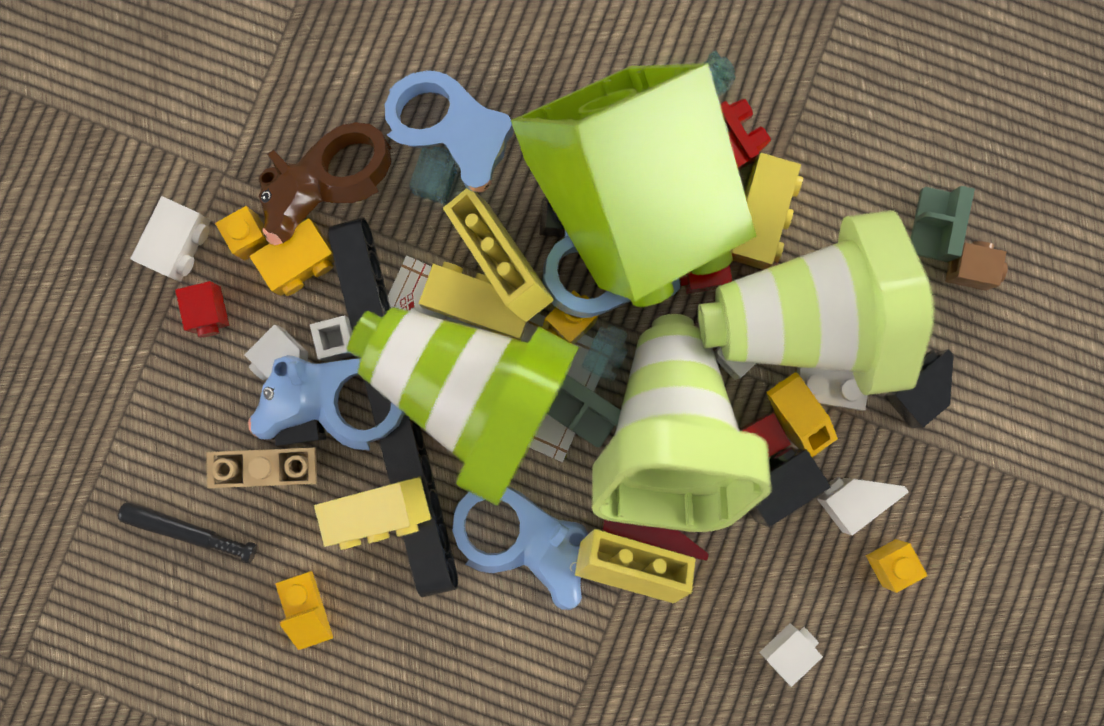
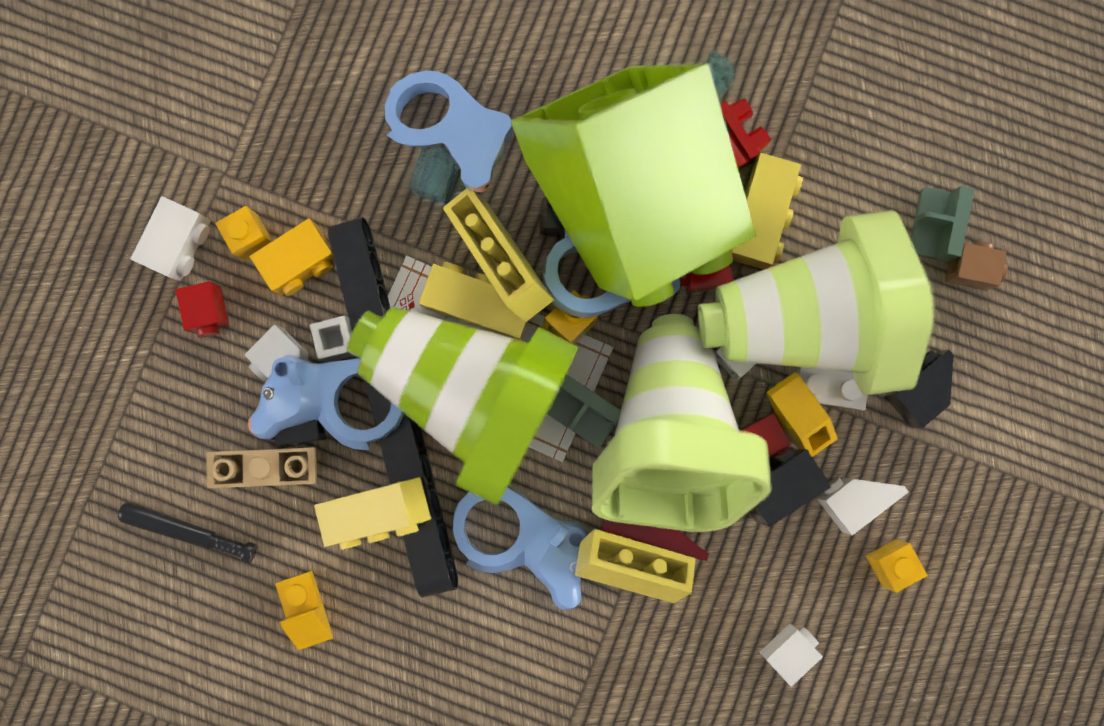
(296, 189): reddish brown animal -> none
(606, 352): clear light blue brick -> none

